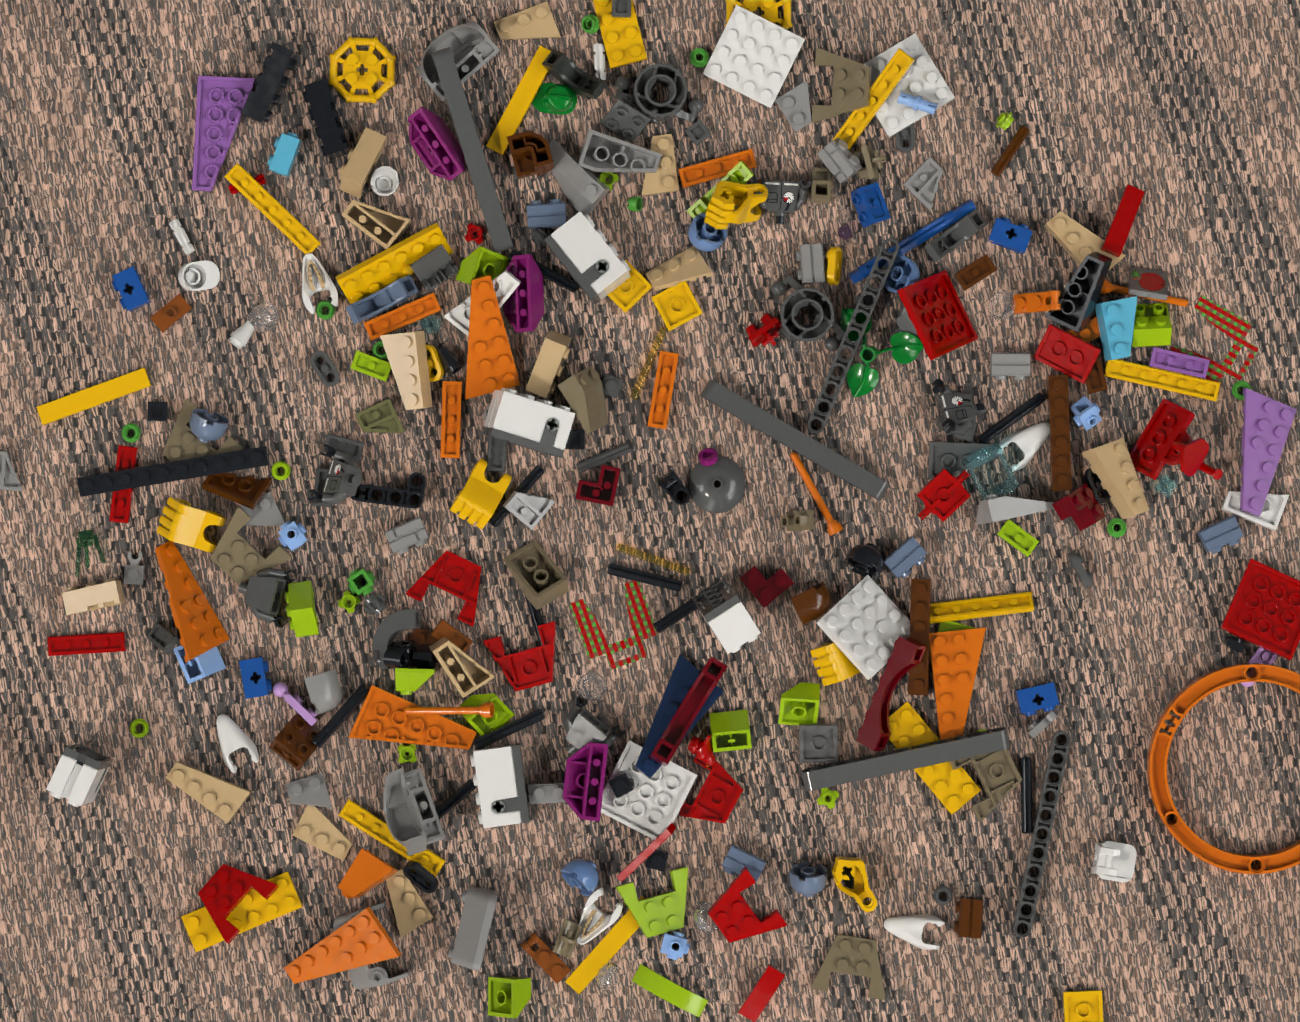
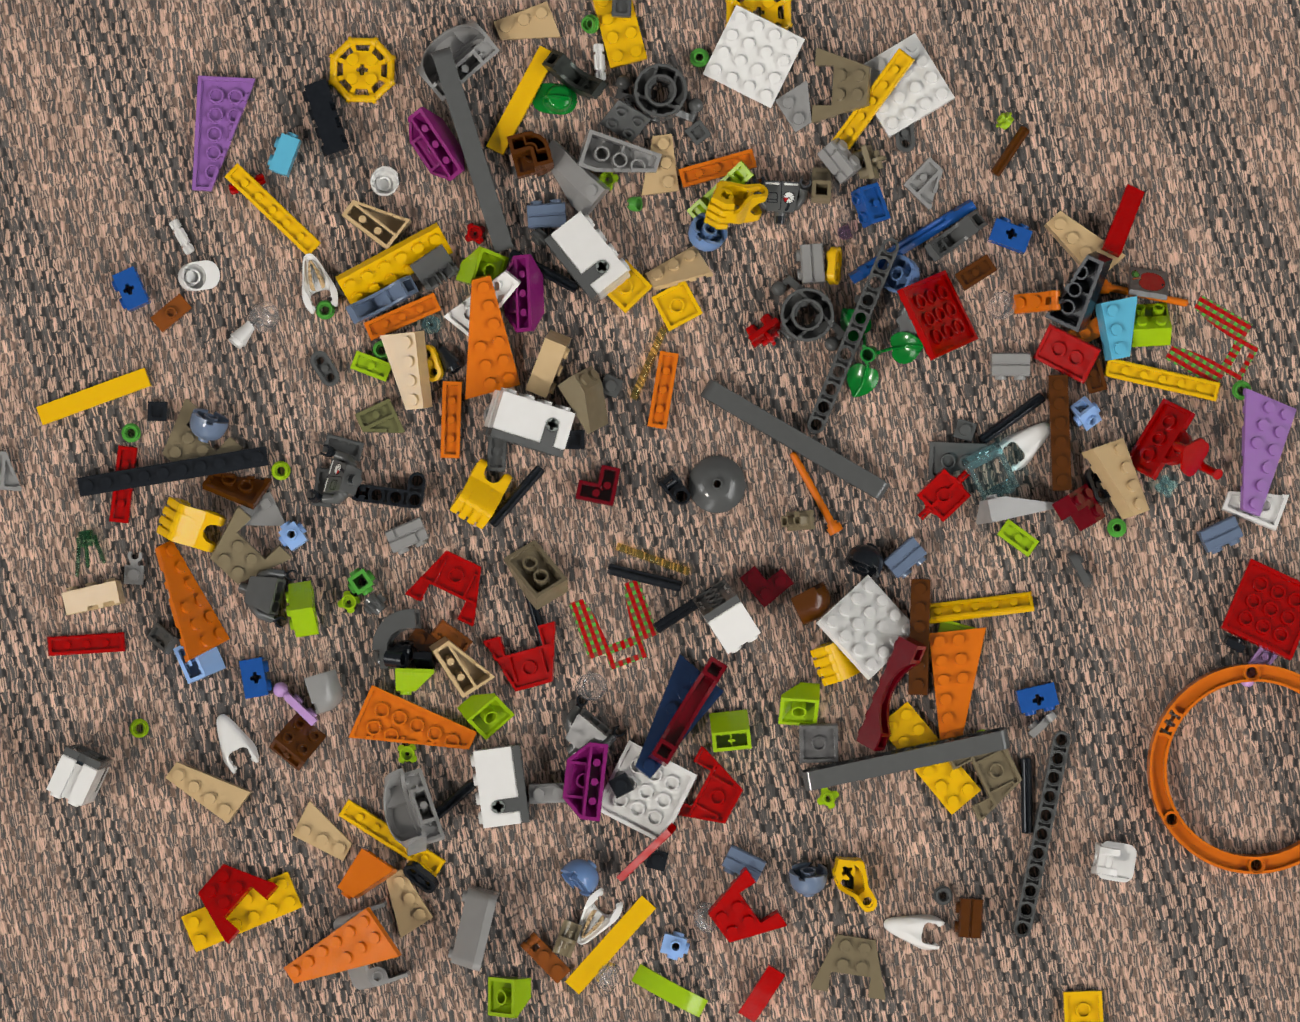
(269, 84): black wedge -> none
(309, 791): light grey wing -> none
(340, 716): black axle -> none
(361, 161): tan wedge -> none
(485, 710): orange piece -> none
(509, 729): black axle -> none
(528, 507): light grey wing -> none
(603, 457): dark grey axle -> none
(660, 912): lime wing -> none
(702, 749): red animal -> none
(708, 457): magenta tile -> none
(917, 103): light blue pin -> none
(956, 409): dark grey torso -> none
(1179, 363): medium lavender plate -> none

